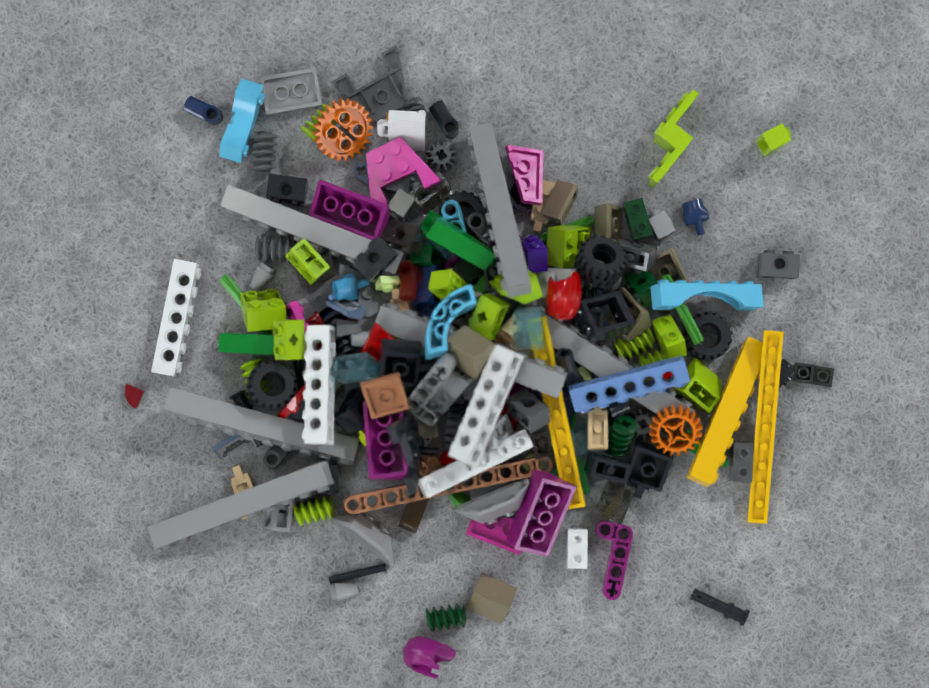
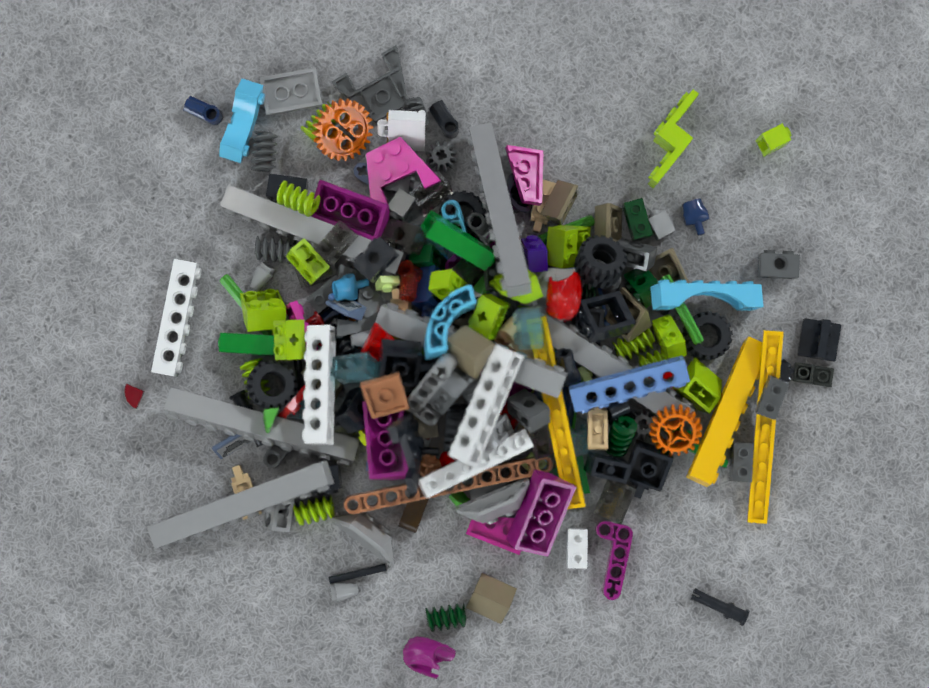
(269, 417): none -> bright green slope
(296, 200): none -> lime piece
(336, 242): none -> clear smoke brick
(772, 397): none -> dark grey brick
(819, 339): none -> black bracket

